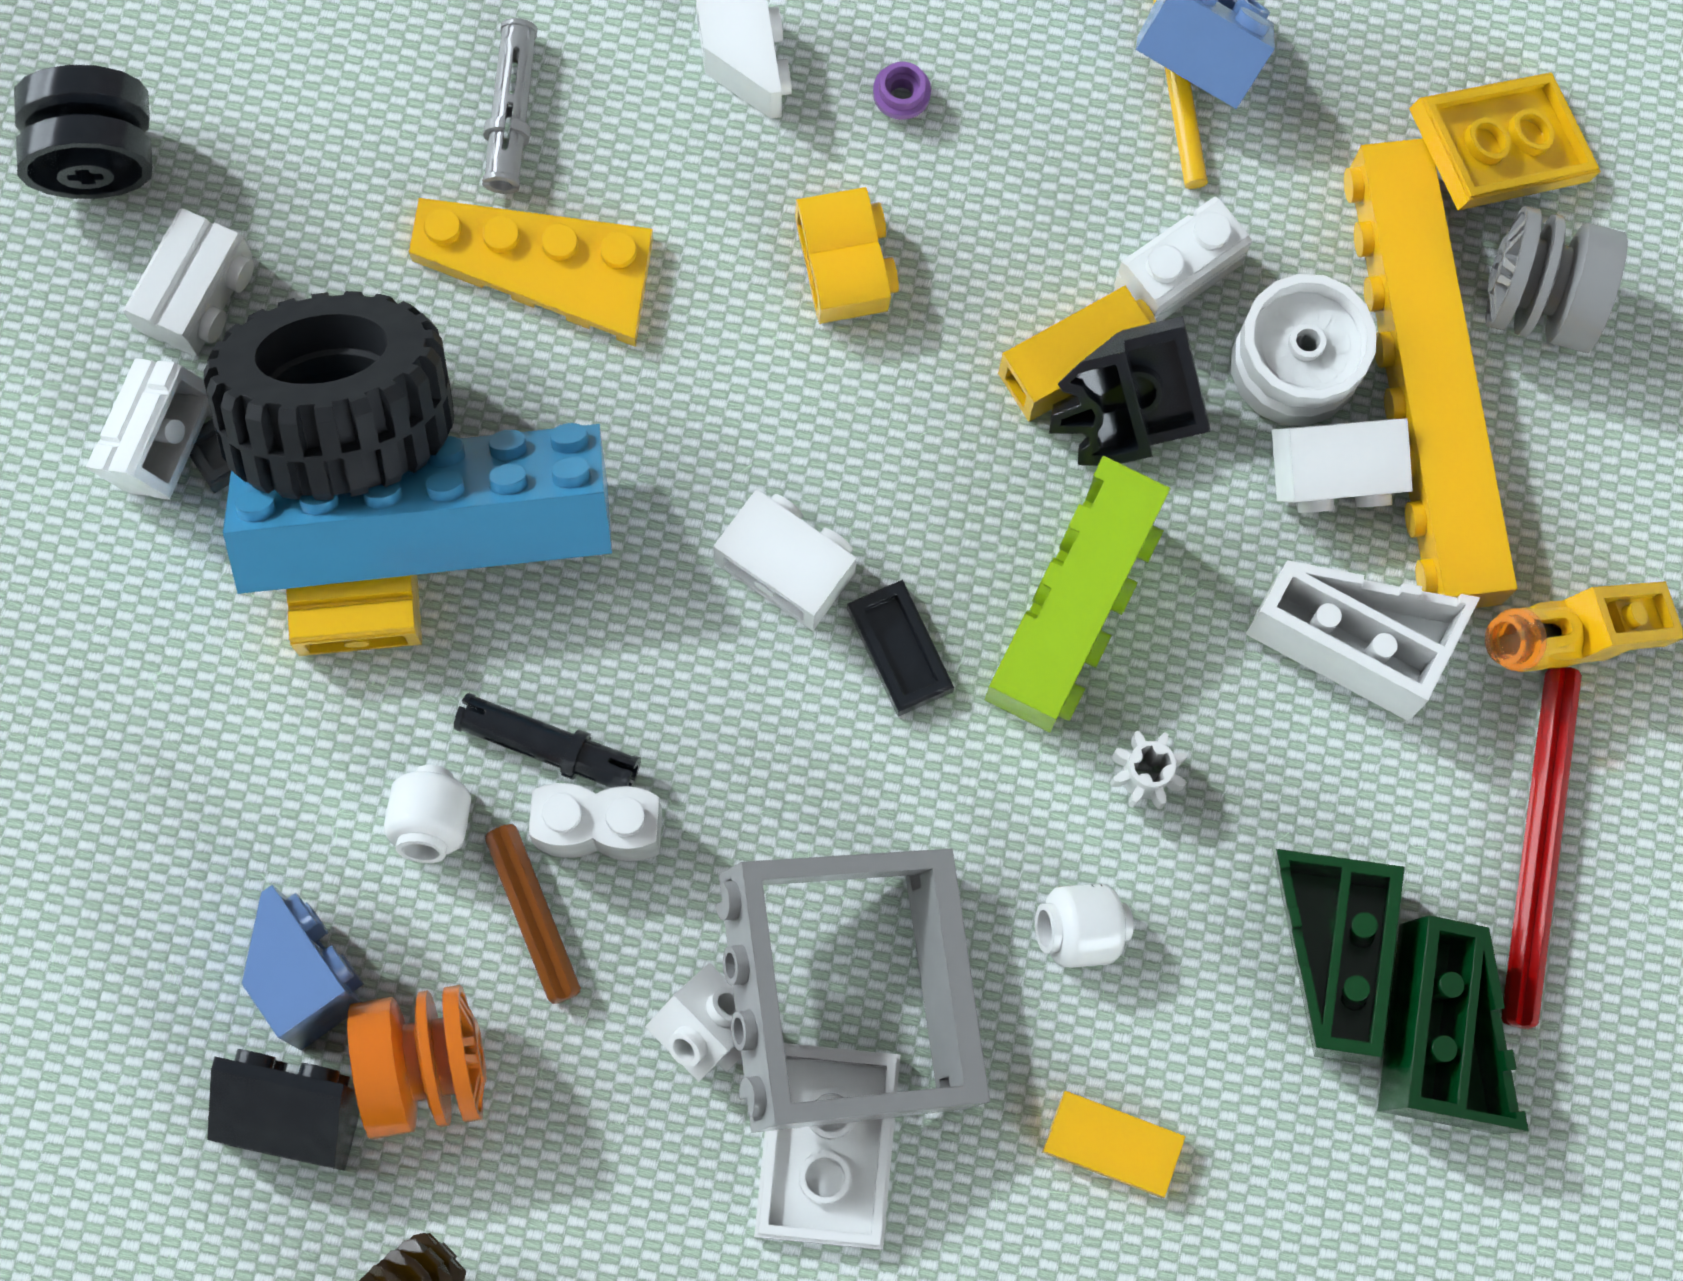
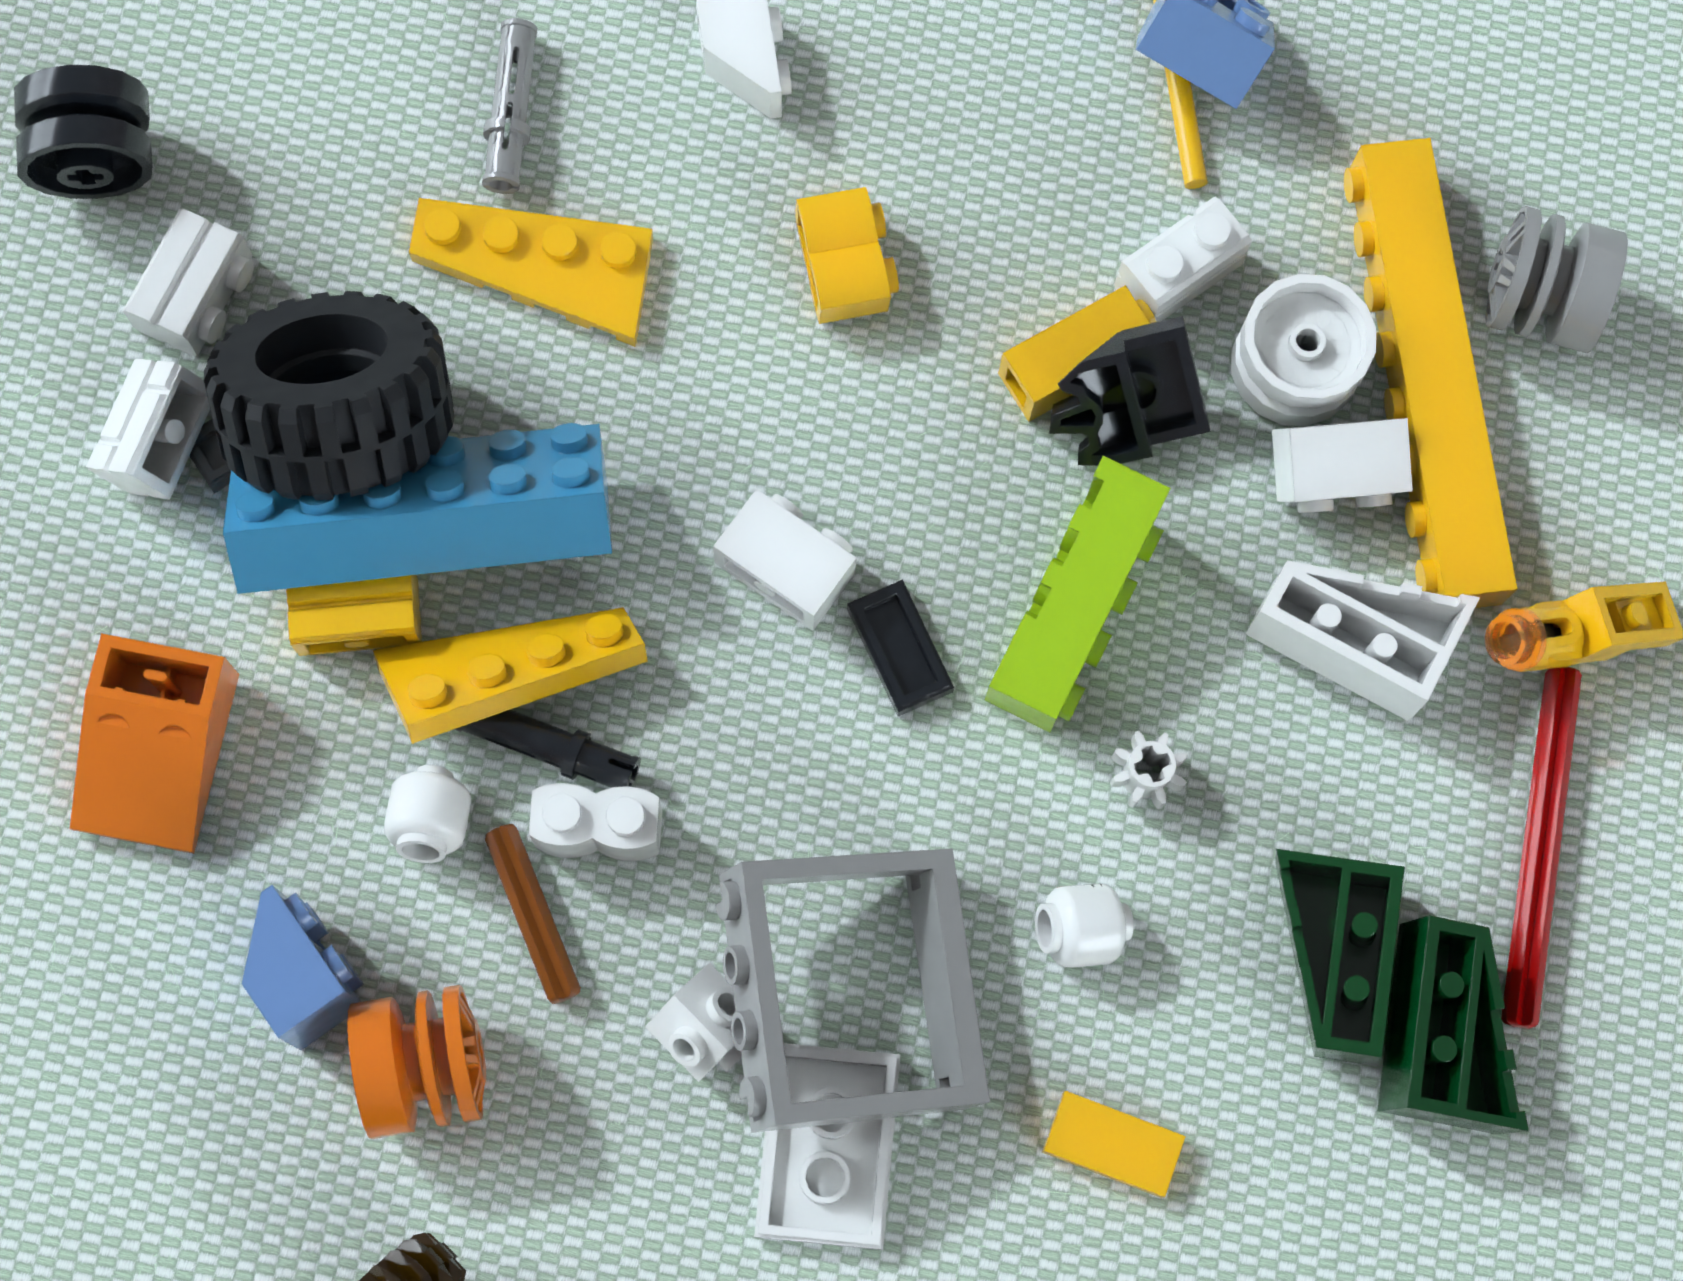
(150, 742): none -> orange slope
(281, 1112): black slope -> none
(488, 672): none -> yellow wing
(902, 75): medium lavender plate -> none
(1504, 140): yellow tile -> none

